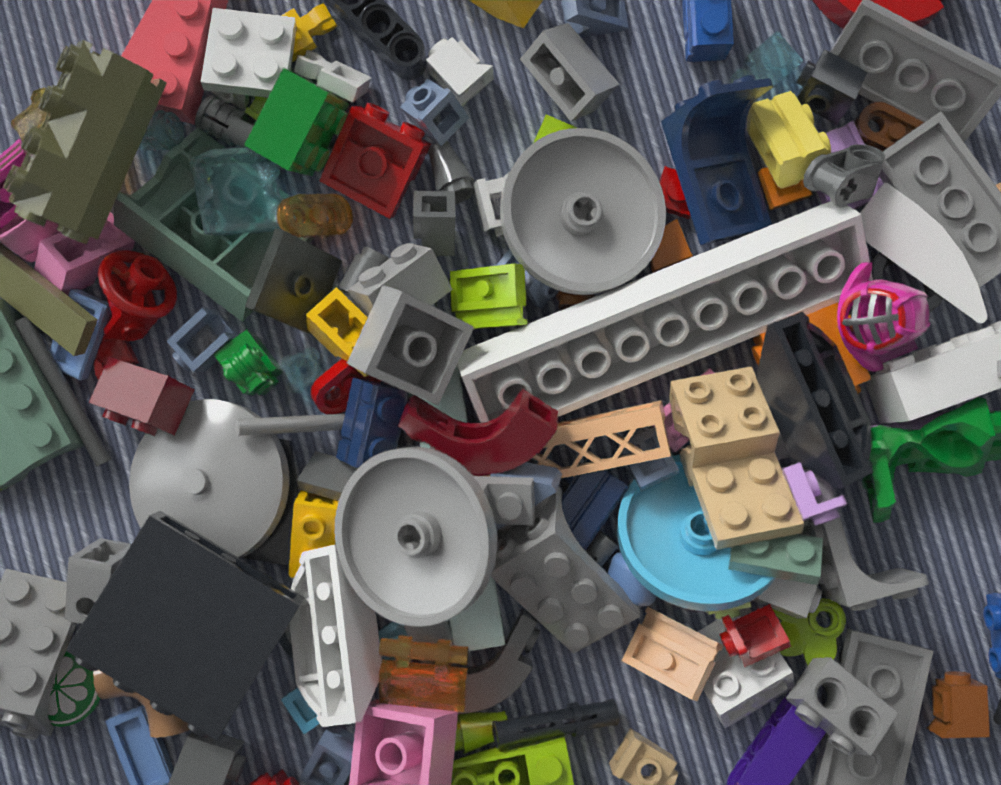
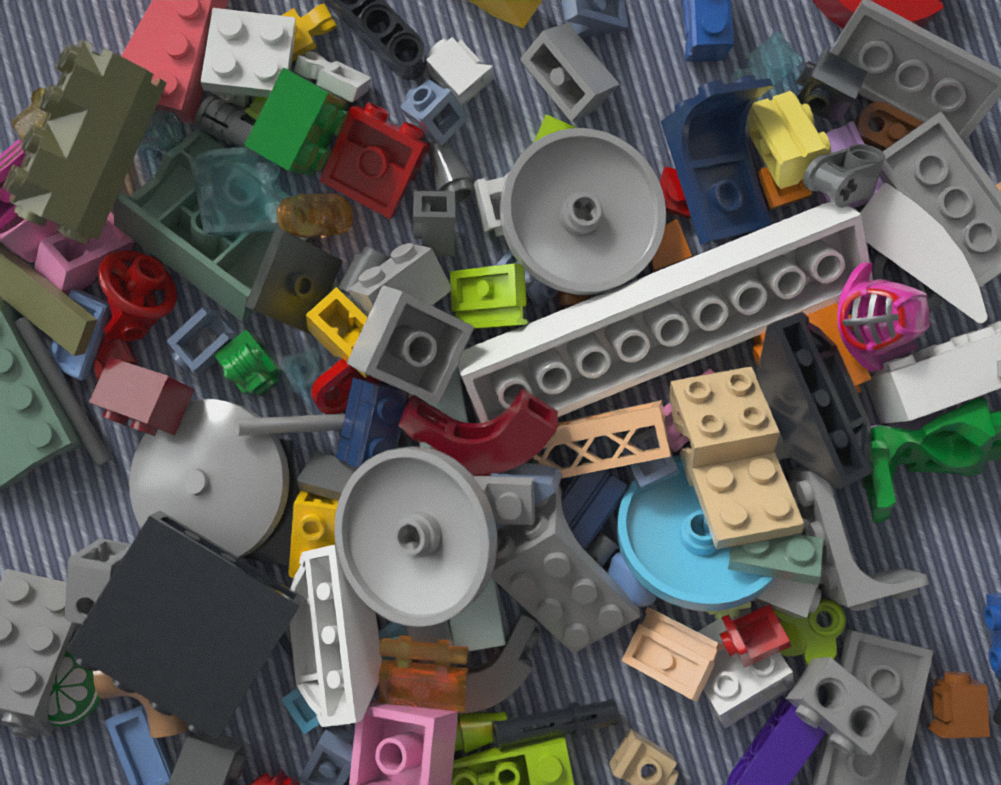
(804, 490): lavender bracket -> none

